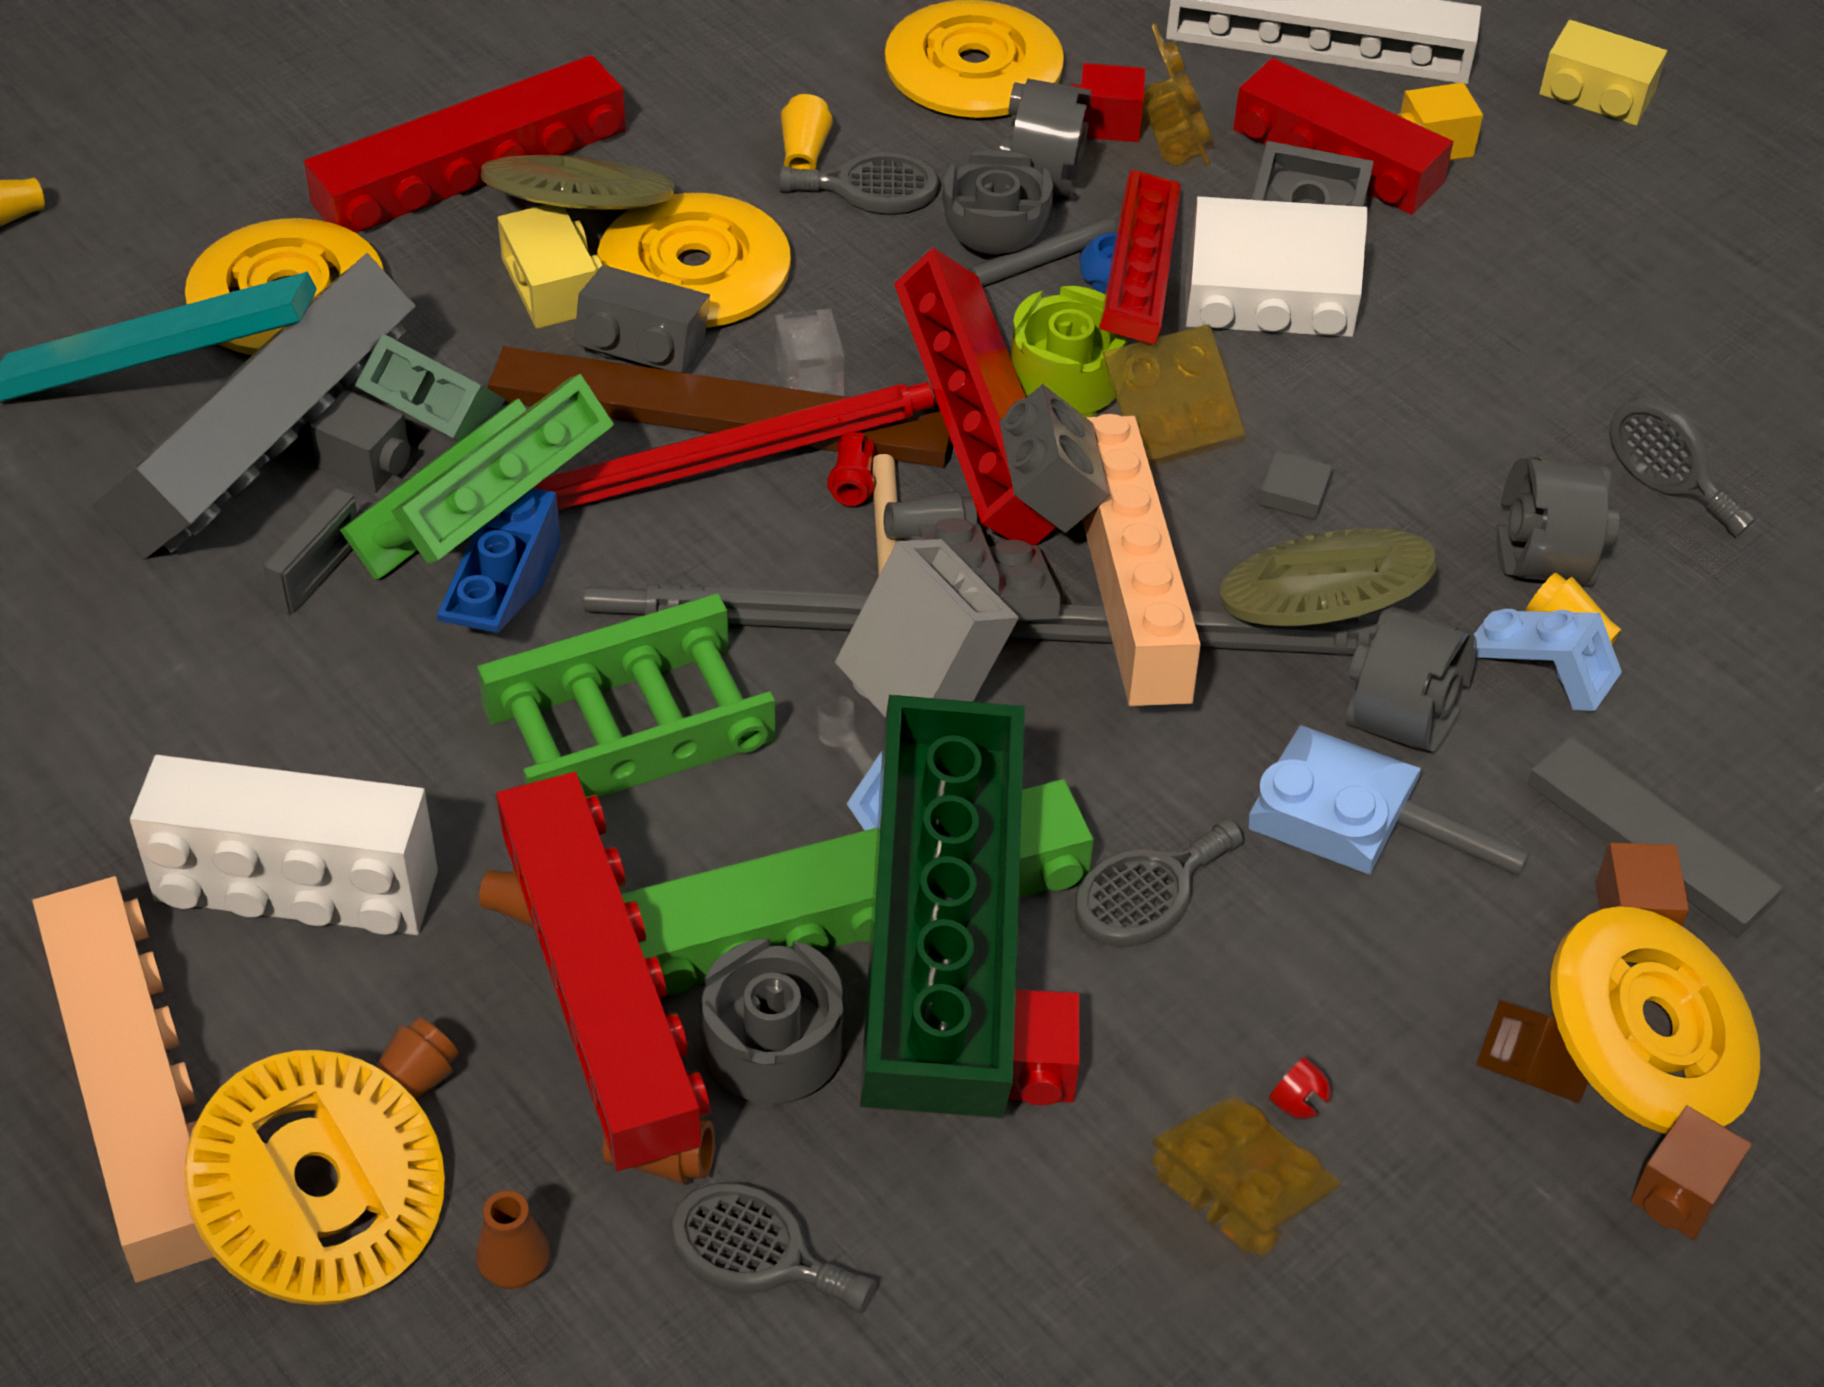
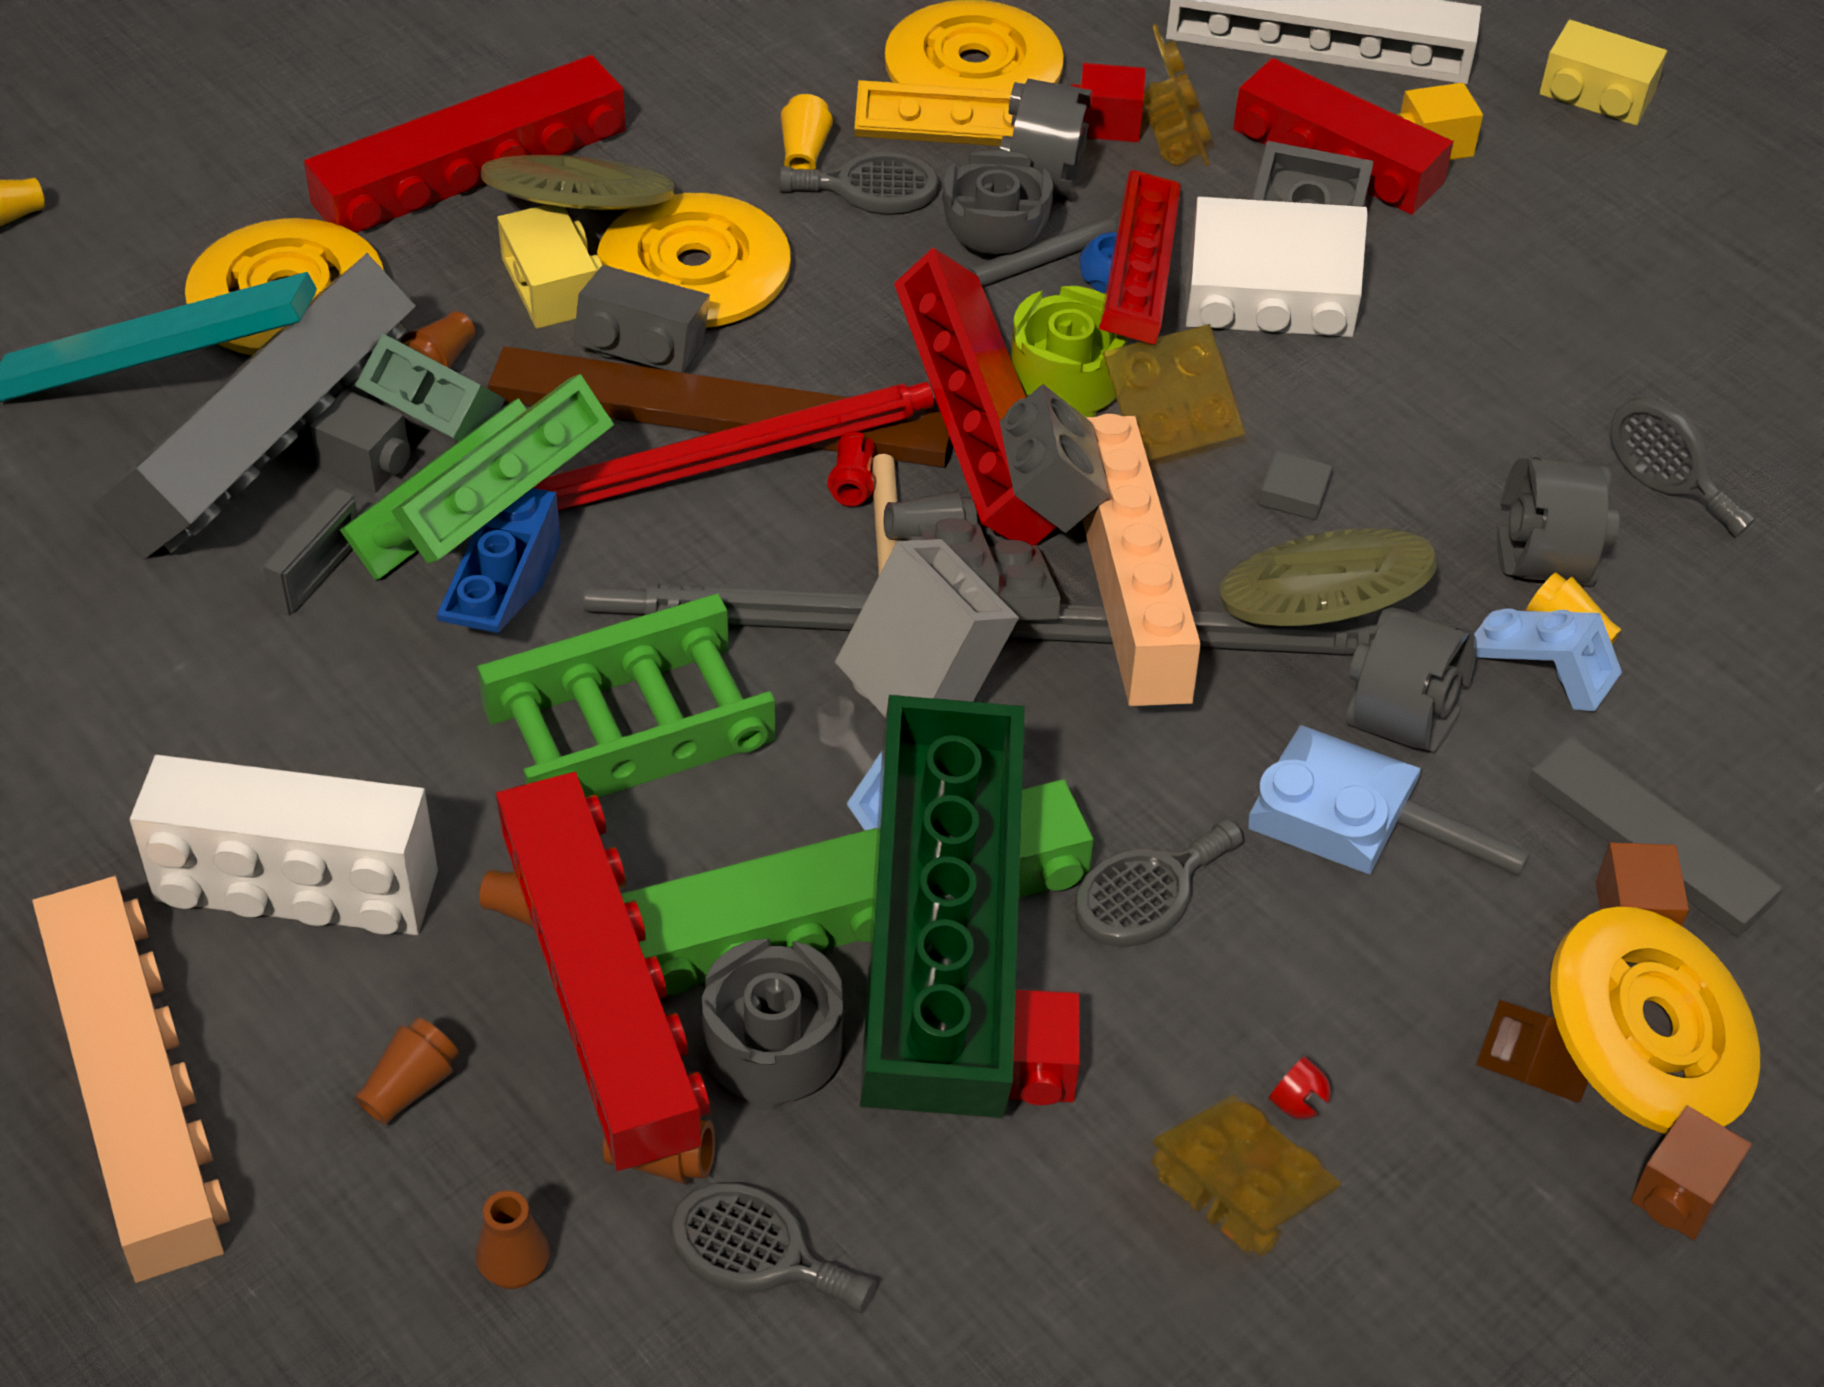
(261, 1220): yellow piece -> none
(443, 338): none -> dark orange cone
(809, 352): clear brick -> none
(932, 113): none -> yellow tile

